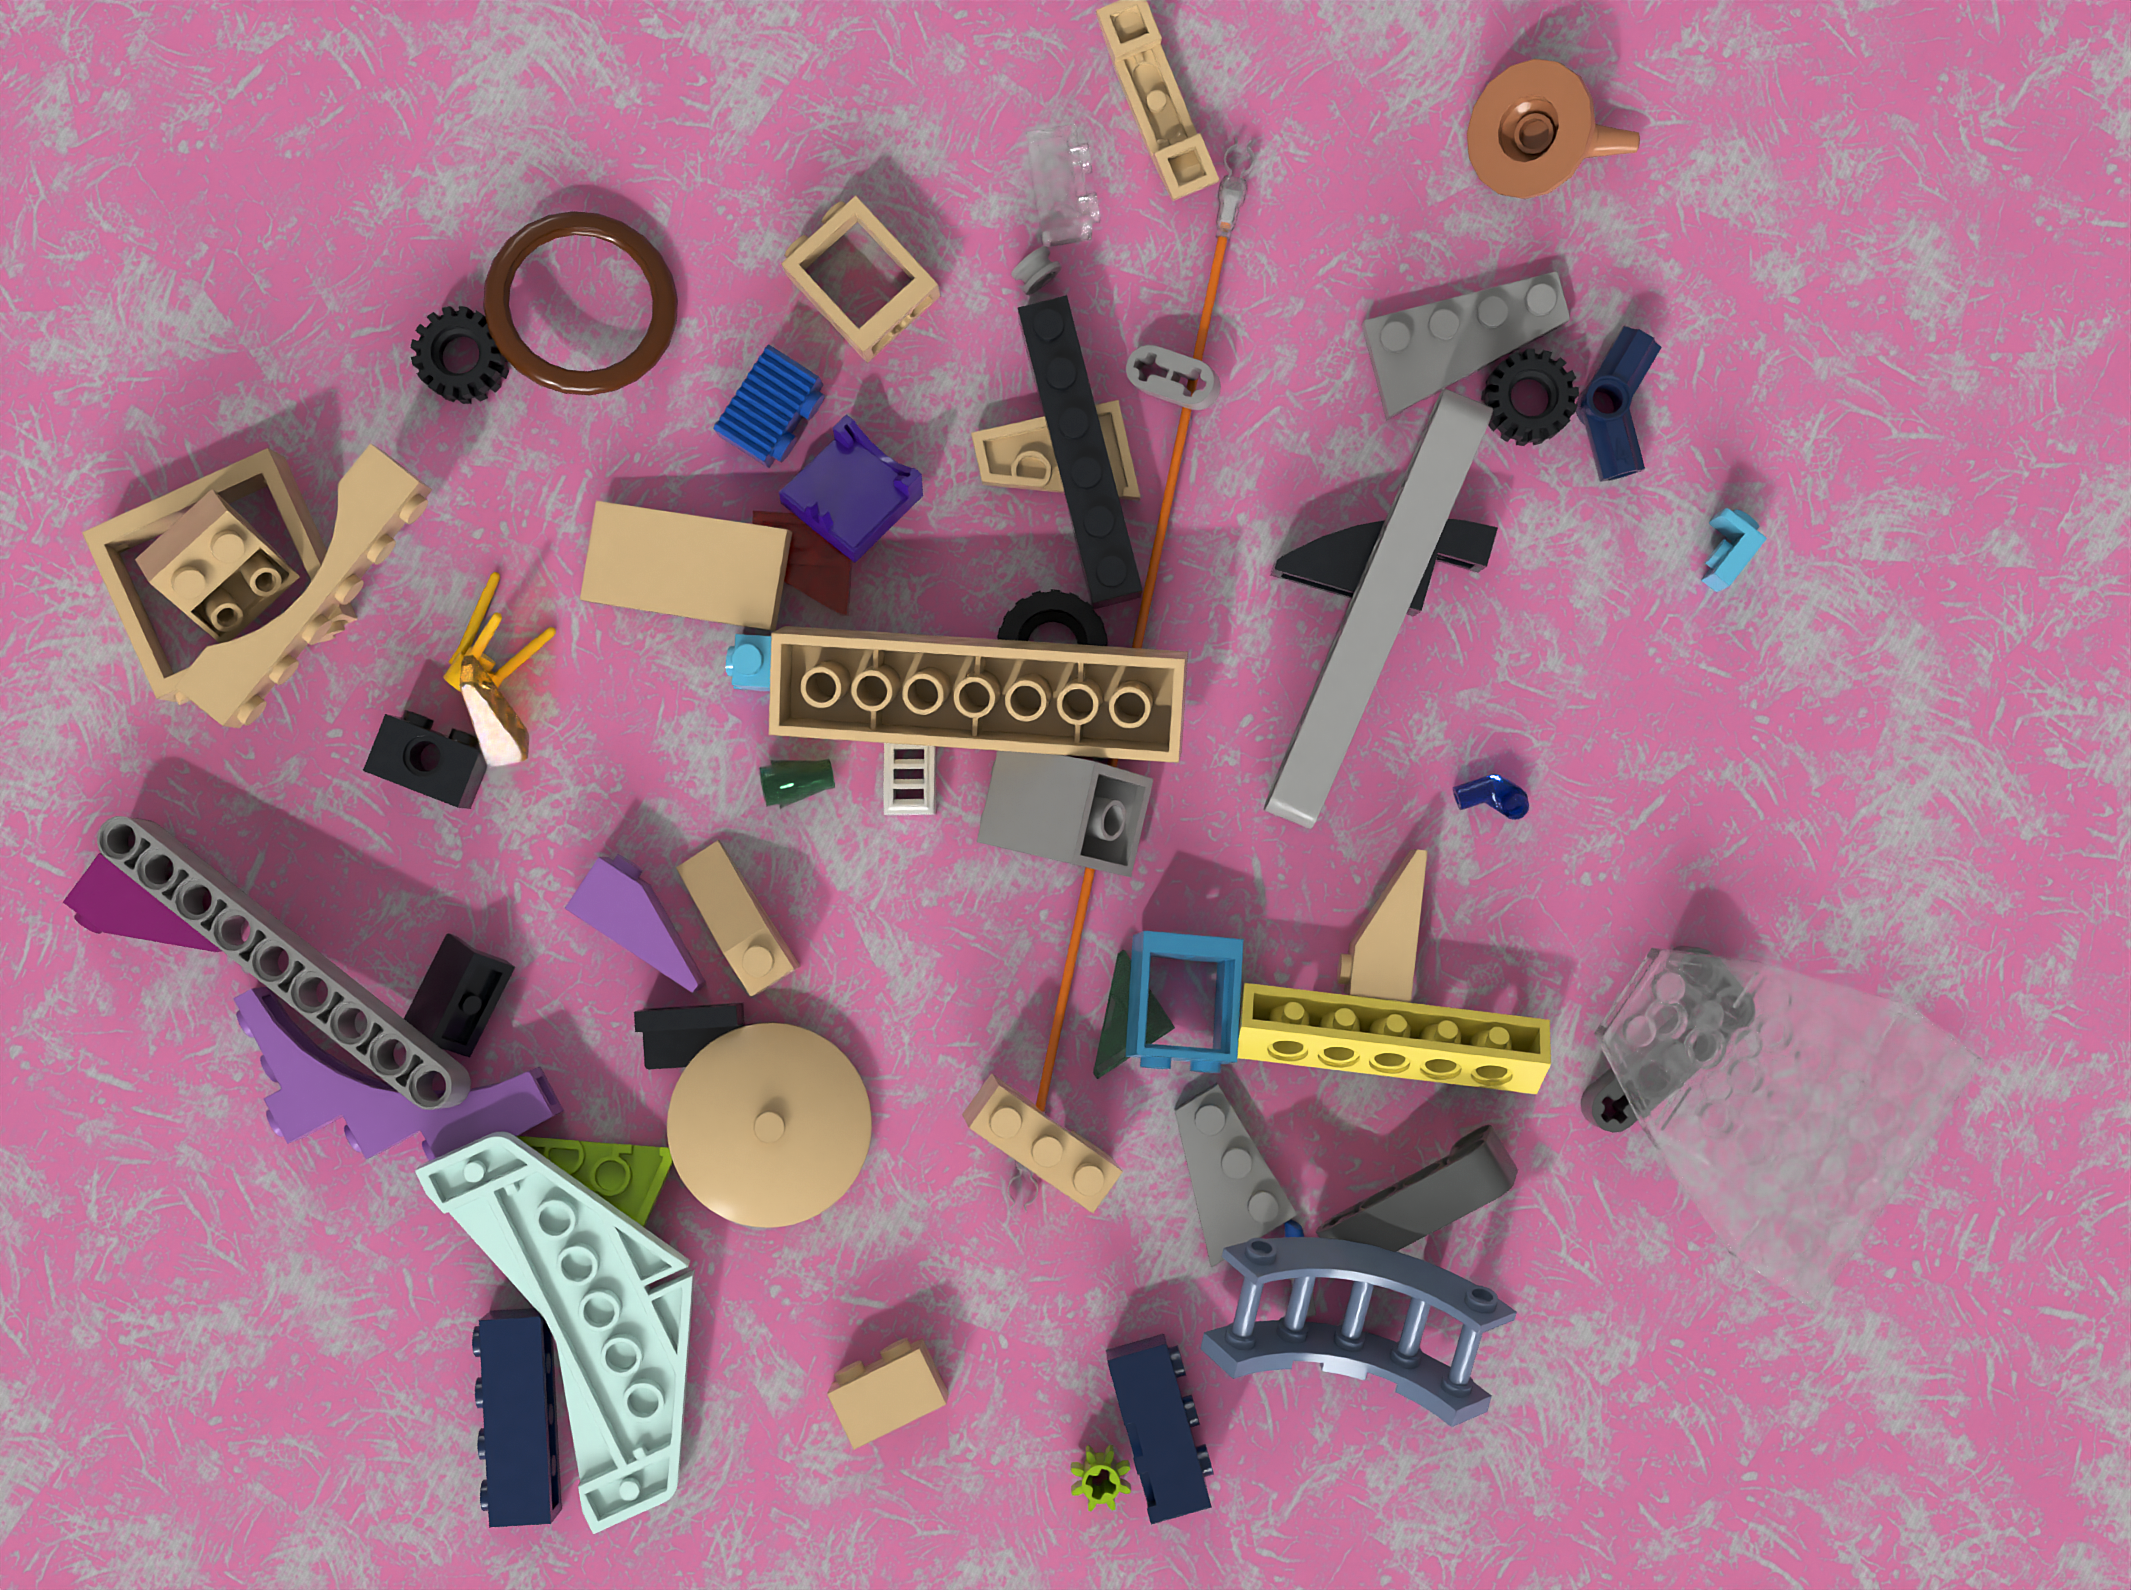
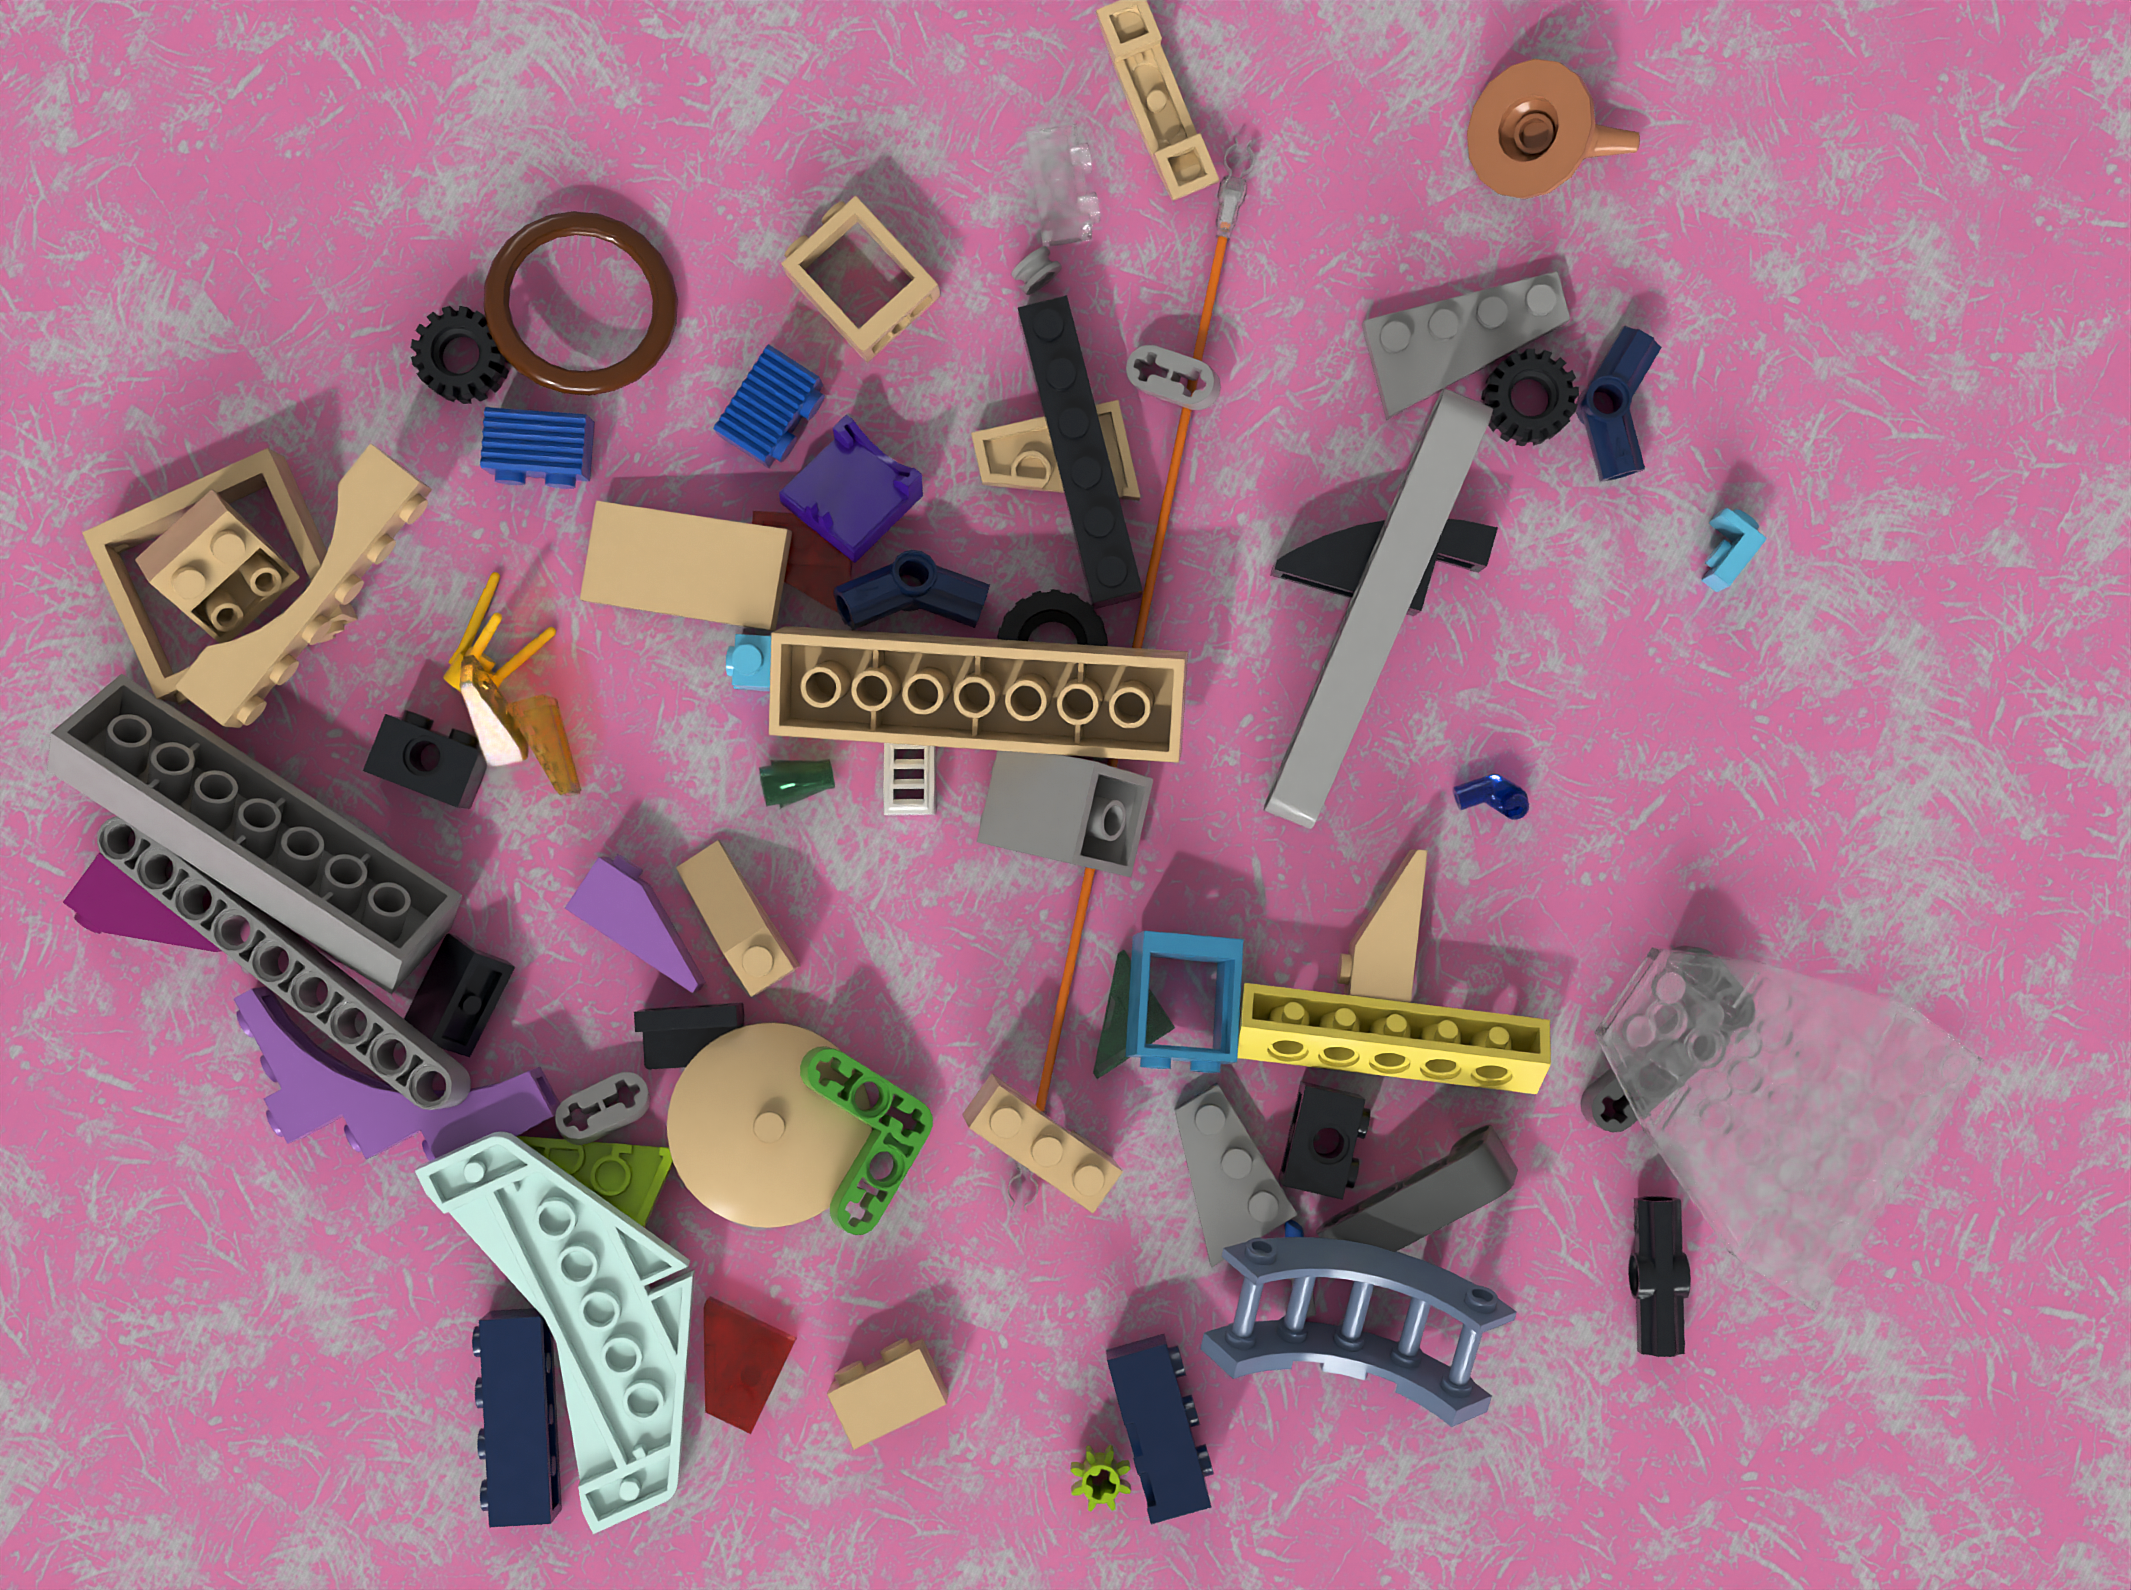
(253, 832): none -> light grey brick
(537, 446): none -> blue brick
(545, 733): none -> clear yellow slope
(608, 1118): none -> light grey beam
(740, 1363): none -> clear red wing
(884, 1136): none -> bright green beam
(885, 593): none -> dark blue piece
(1314, 1110): none -> black brick
(1659, 1276): none -> black piece

